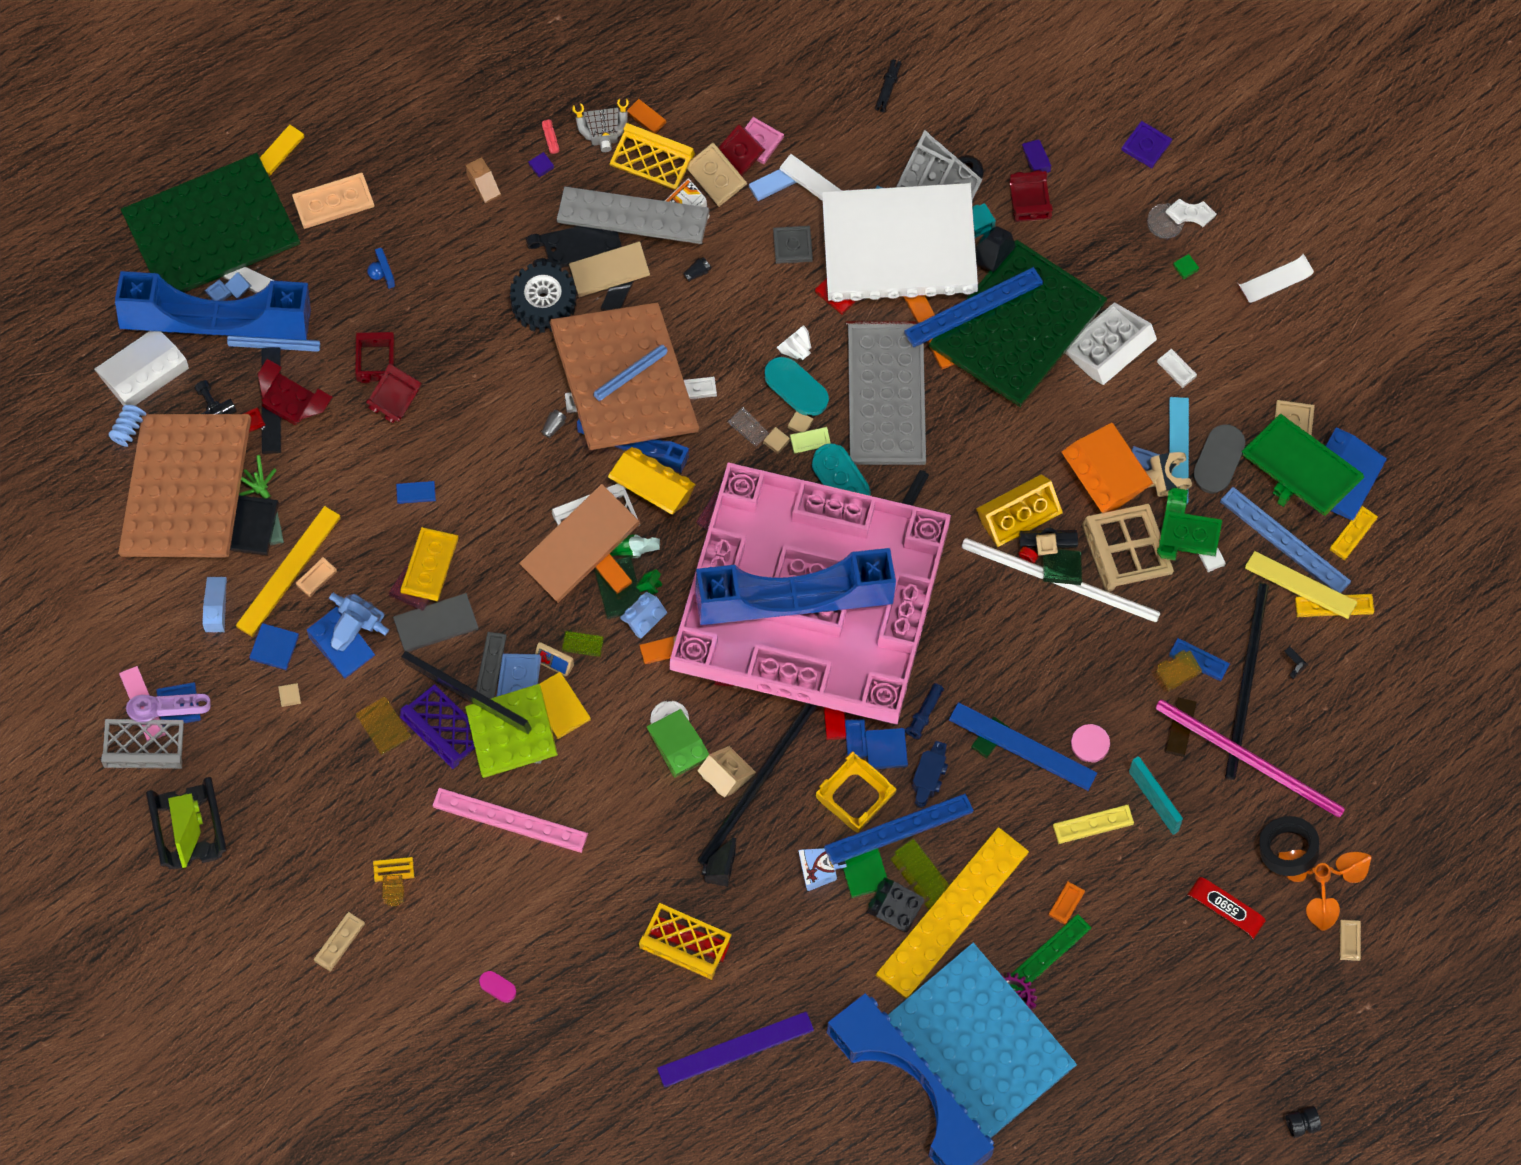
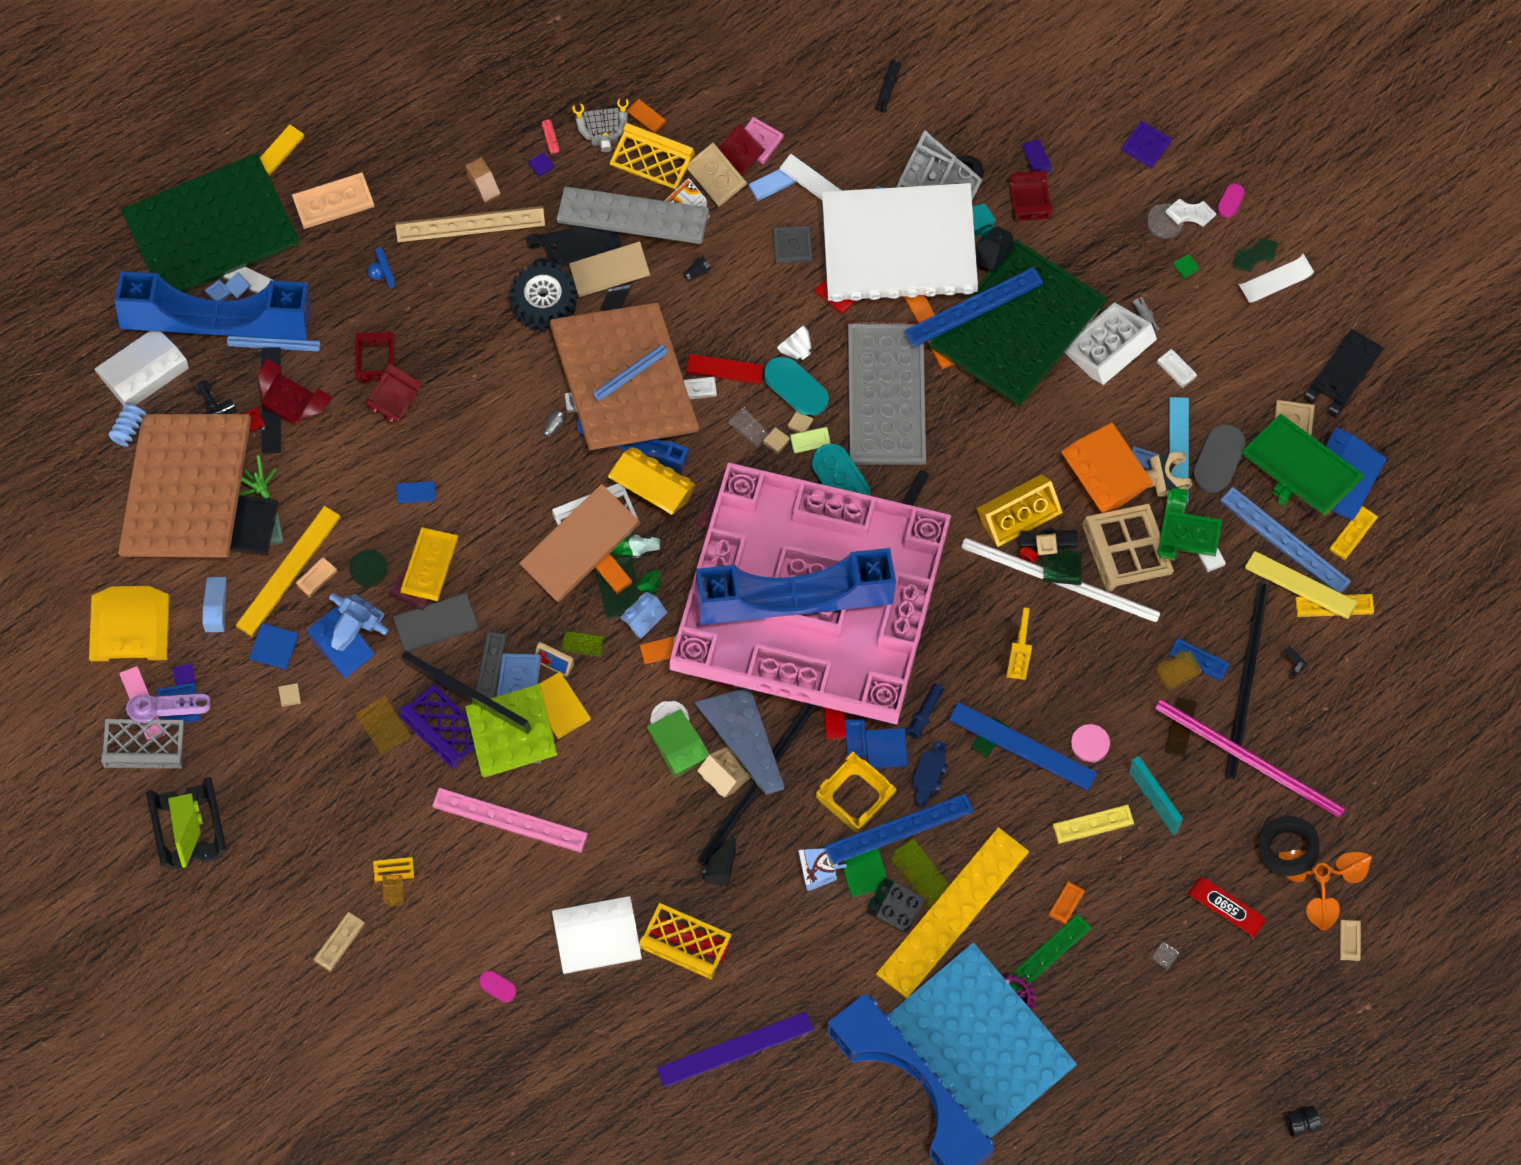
(129, 623): none -> yellow wedge
(184, 674): none -> dark purple tile
(368, 568): none -> clear green tile
(470, 224): none -> tan plate
(596, 935): none -> white slope
(725, 369): none -> red tile
(742, 731): none -> sand blue wing
(1020, 652): none -> yellow fence
(1145, 313): none -> light grey pin
(1165, 955): none -> clear tile
(1231, 200): none -> dark pink tile
(1248, 258): none -> clear green tile
(1345, 370): none -> black hinge

